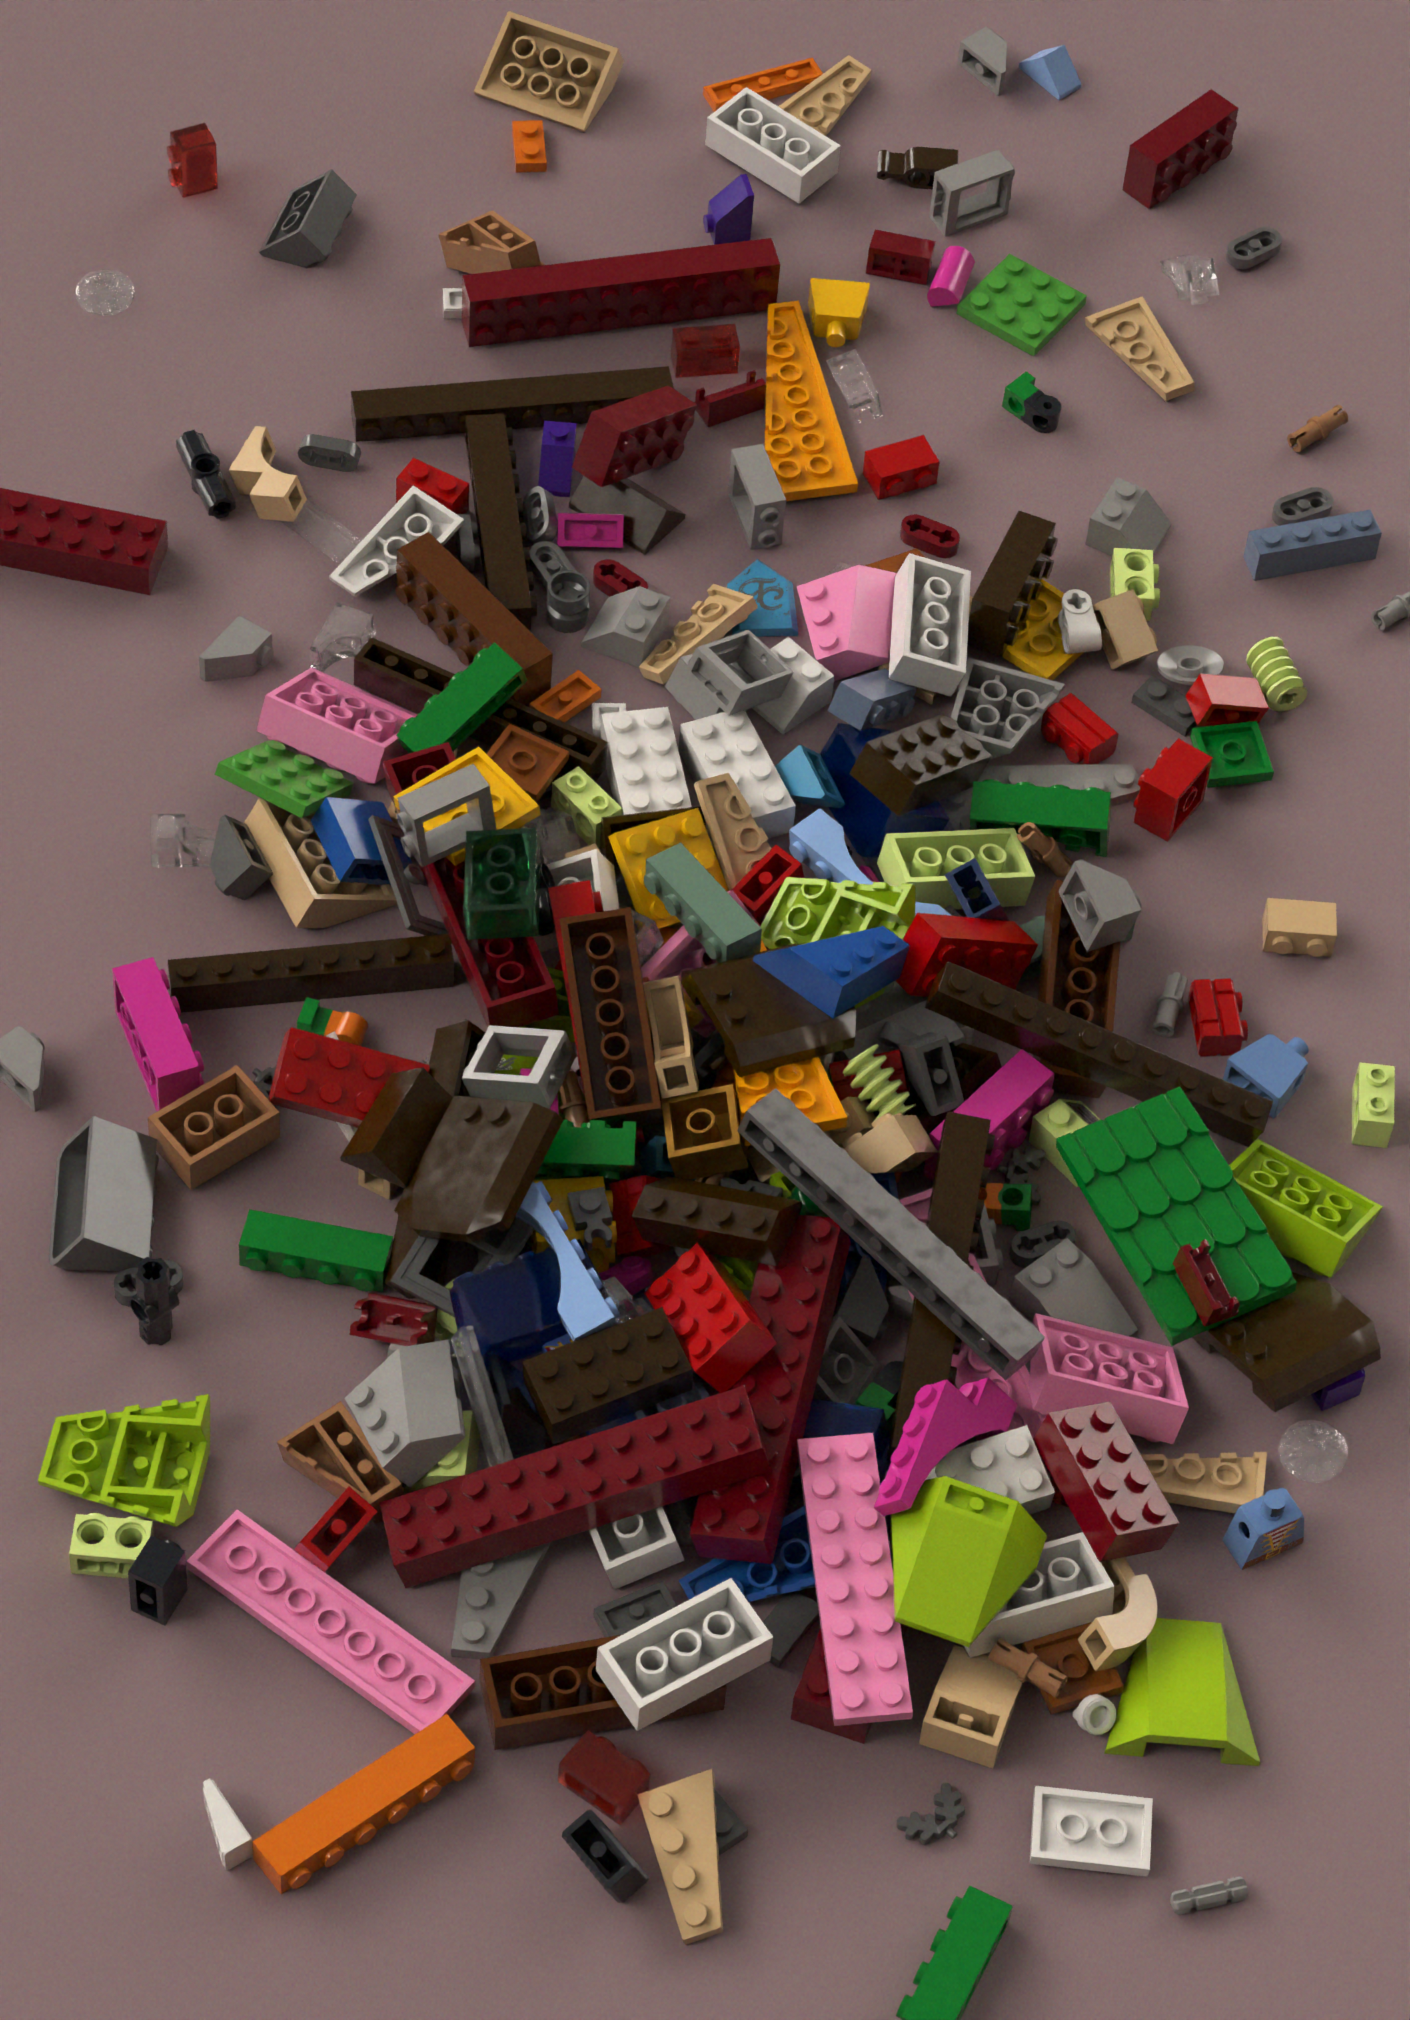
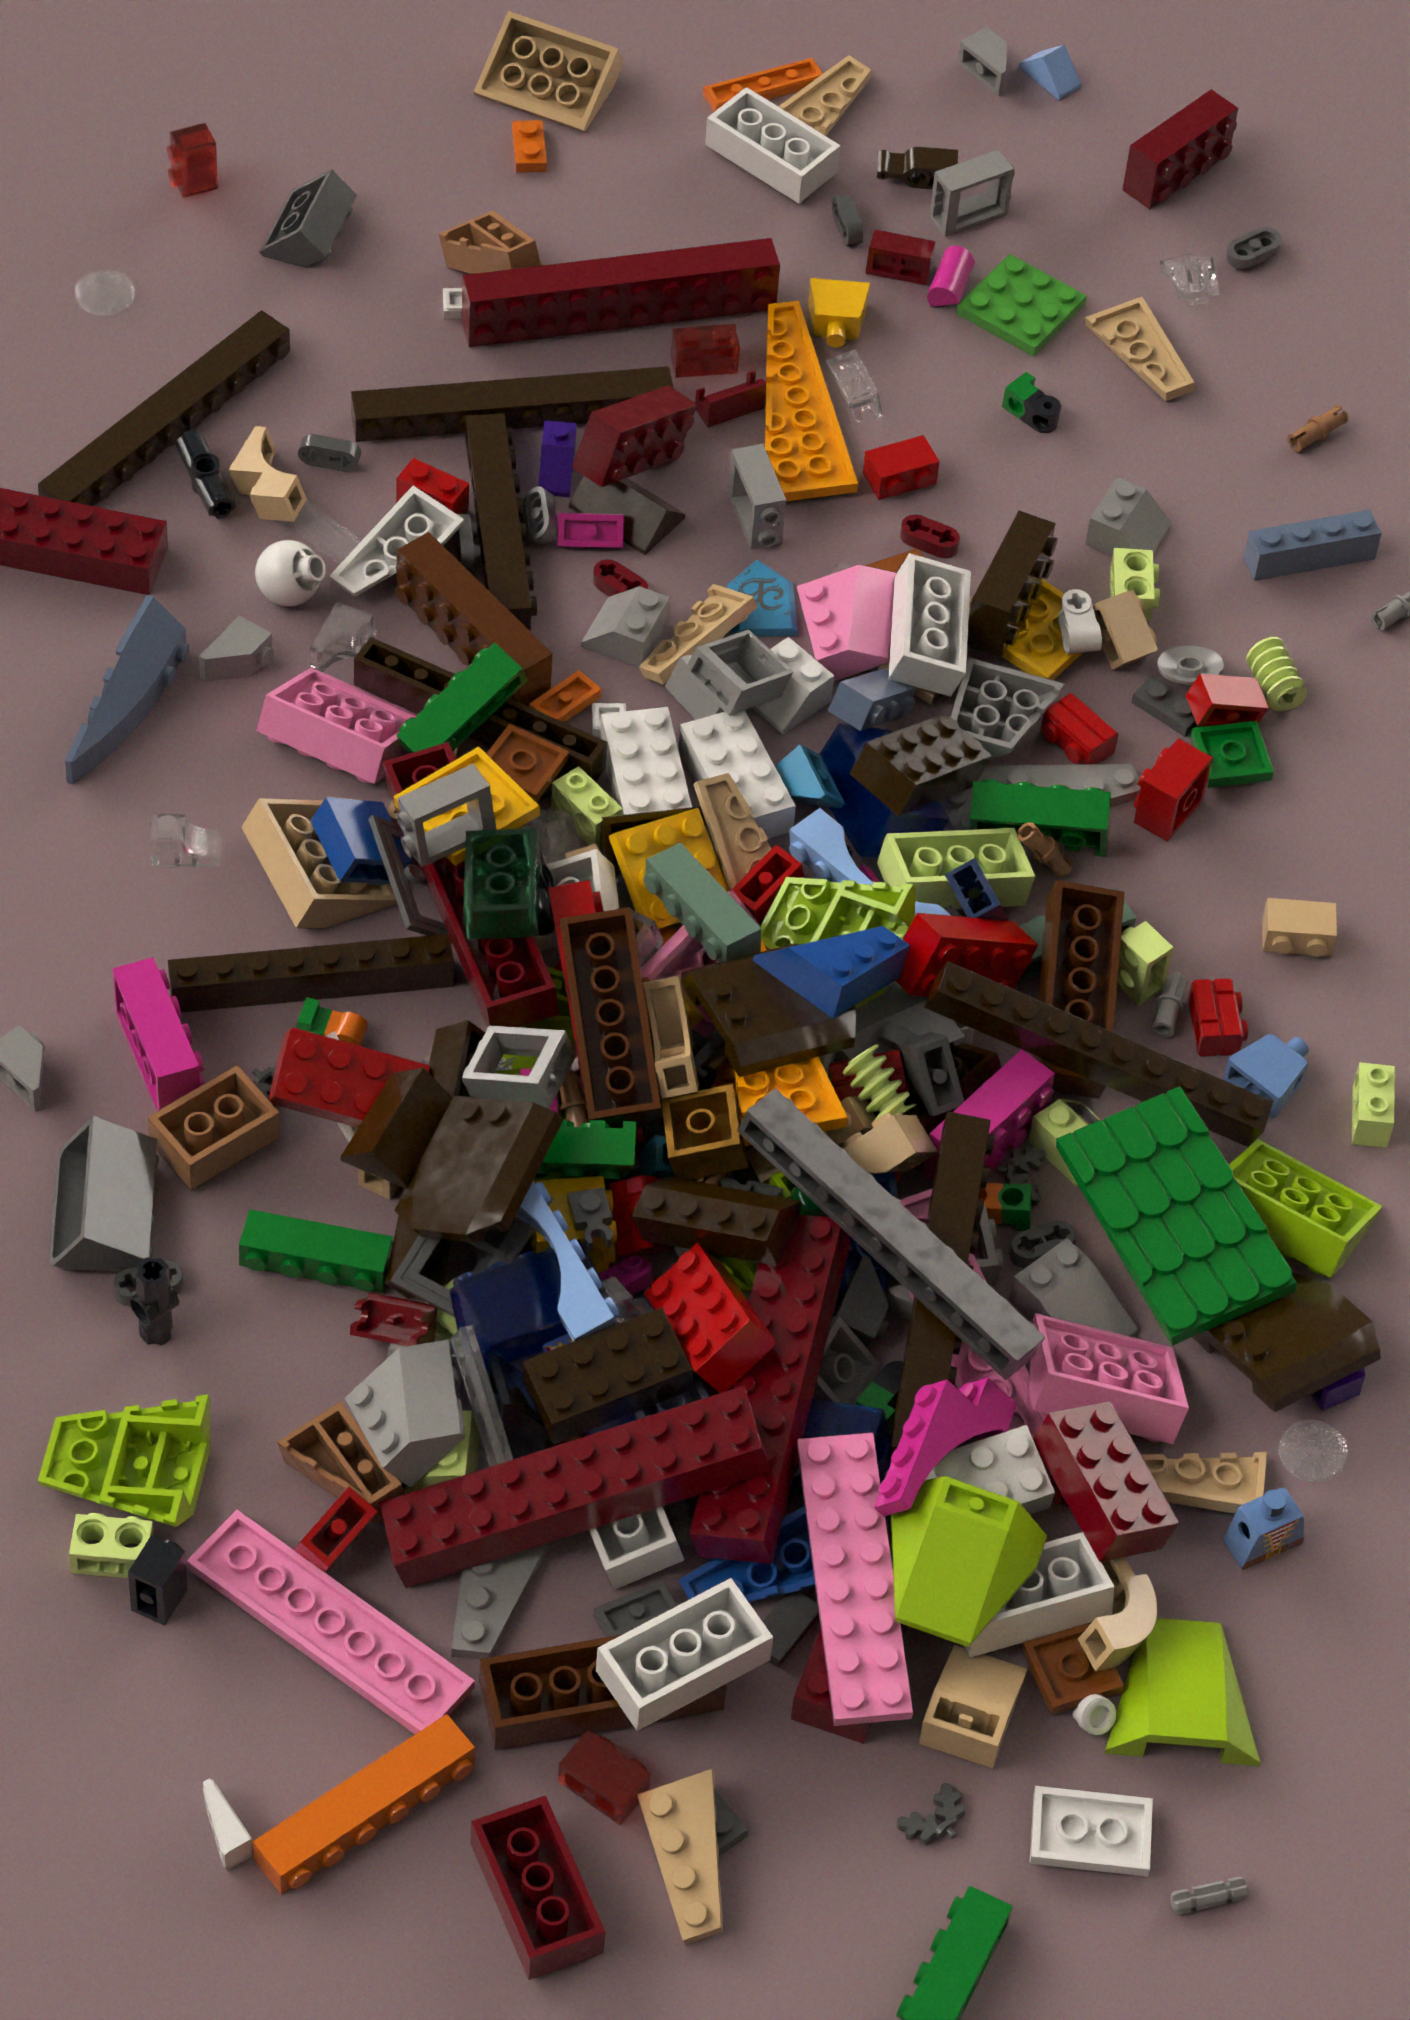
(146, 665): none -> sand blue wedge
(169, 413): none -> dark brown brick
(237, 860): dark grey slope -> none
(283, 777): bright green plate -> none
(289, 573): none -> white brick
(537, 1887): none -> dark red brick
(553, 555): flat silver plate -> none
(568, 601): dark grey wheel -> none
(605, 1856): black brick -> none
(731, 212): dark purple slope -> none
(847, 219): none -> dark grey beam
(1028, 1667): medium nougat pin -> none
(1099, 904): light grey slope -> none
(1143, 962): none -> yellowish green brick
(1204, 1284): dark red hinge -> none
(1300, 506): flat silver plate -> none

